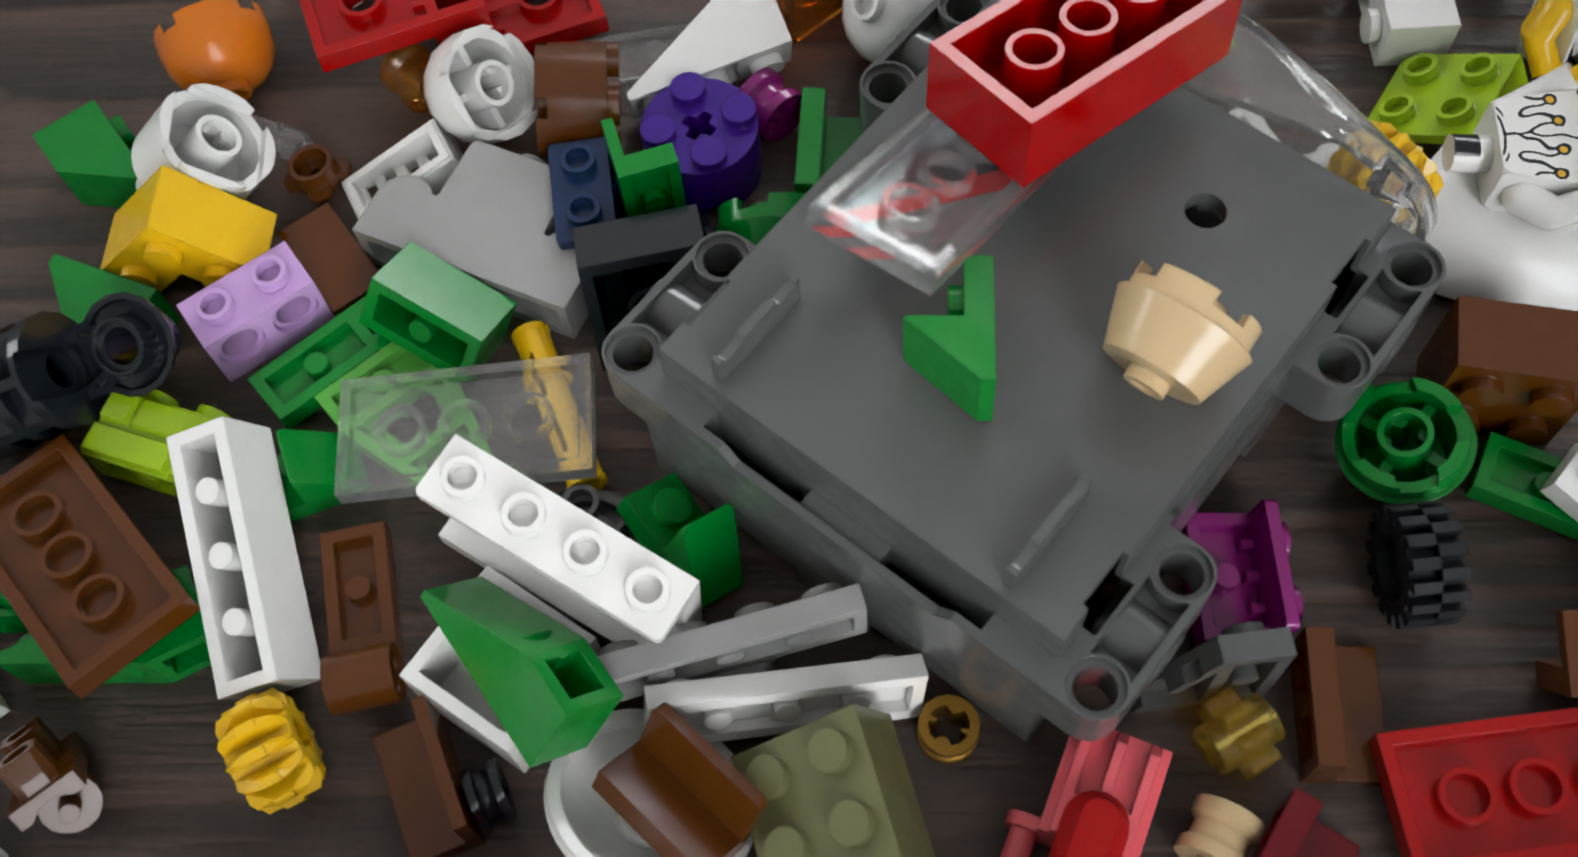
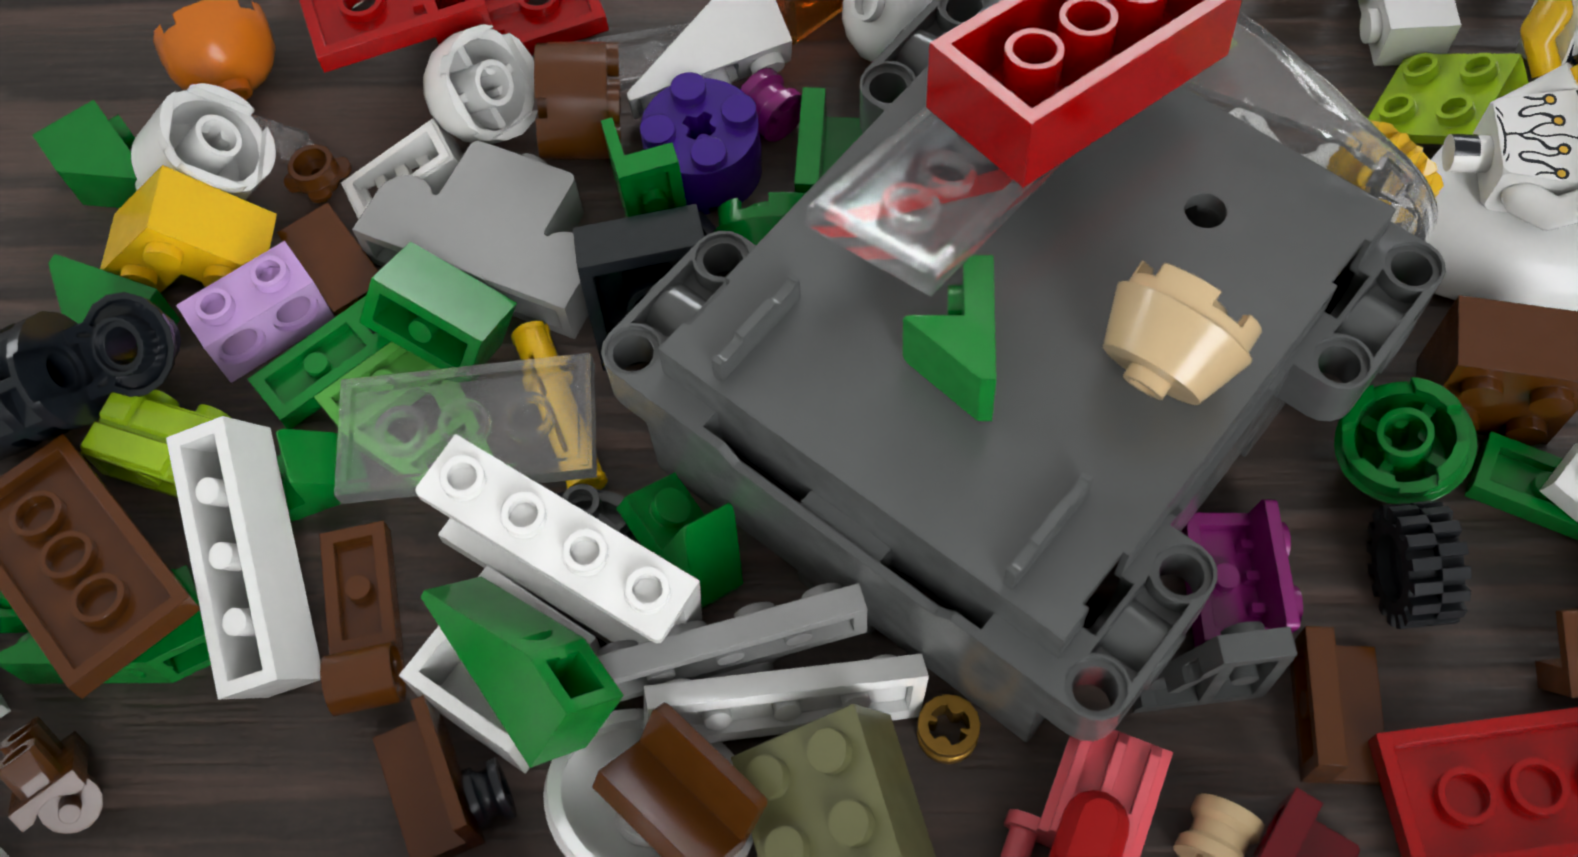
(270, 751): yellow gear -> none
(403, 75): clear orange wheel -> none
(581, 187): dark blue bracket -> none
(1239, 734): clear yellow gear -> none

